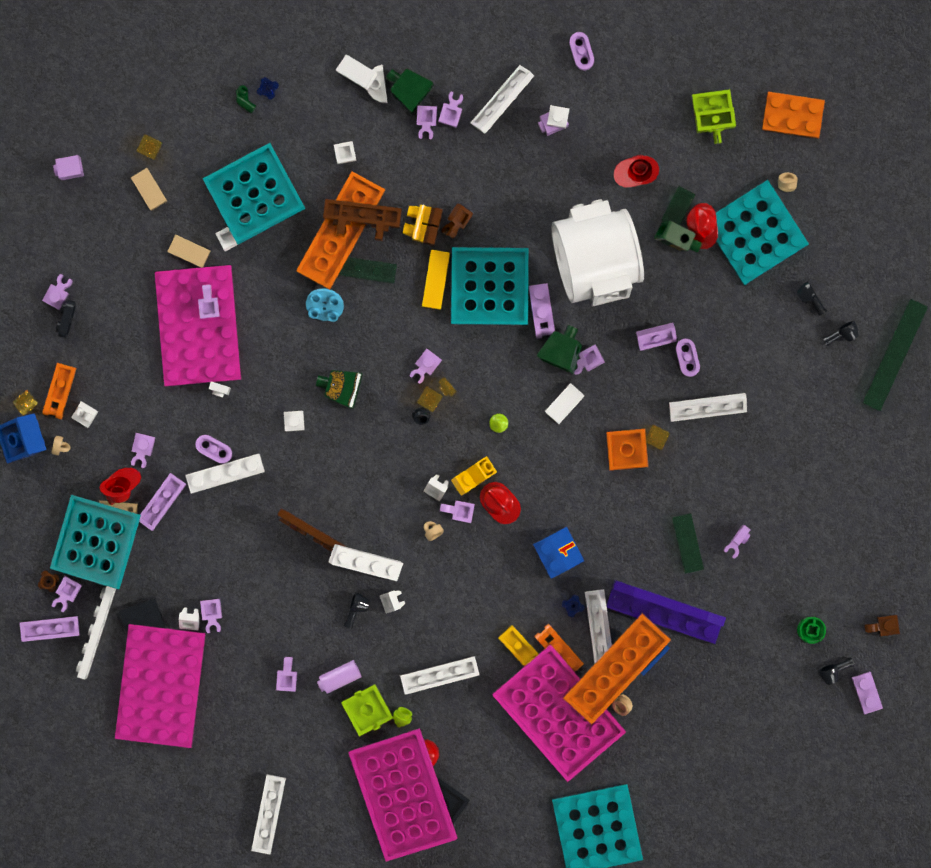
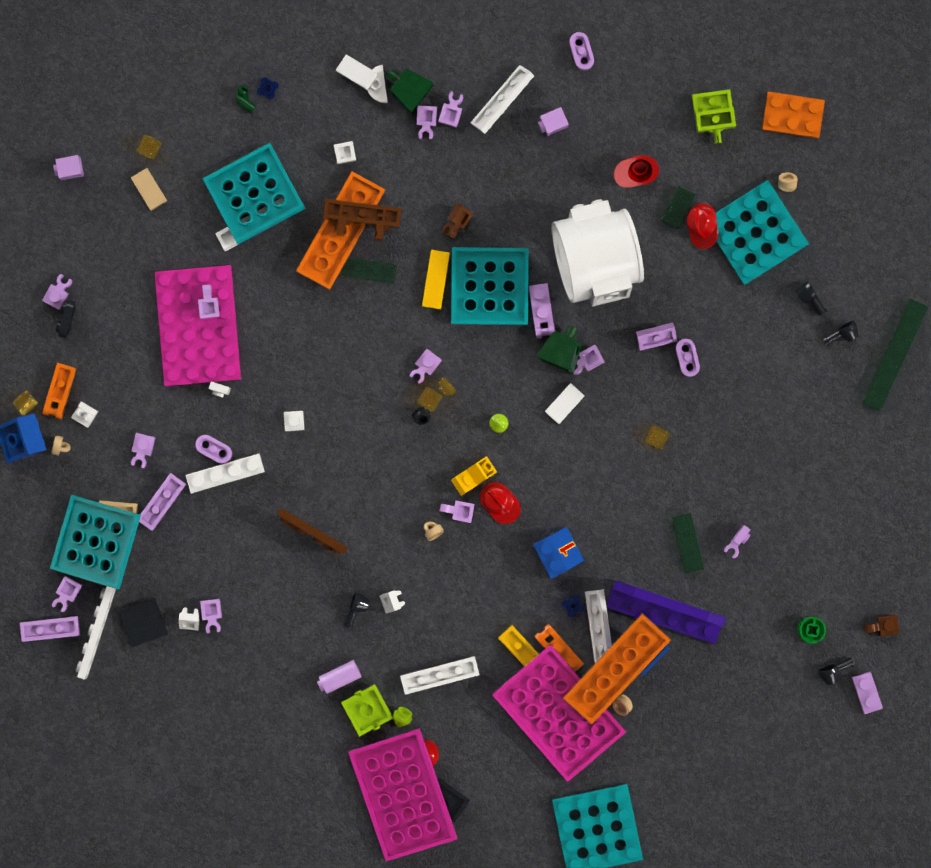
(43, 581): reddish brown plate -> none
(120, 484): red piece -> none
(160, 685): dark pink plate -> none
(189, 251): tan tile -> none
(268, 814): white plate -> none
(286, 679): lavender plate -> none
(324, 305): medium azure plate -> none
(341, 386): torso -> none
(365, 562): white plate -> none
(427, 216): yellow hips -> none
(435, 488): white tile -> none
(558, 116): white plate -> none
(627, 449): orange tile -> none
(670, 233): dark green torso -> none
(708, 407): white plate -> none

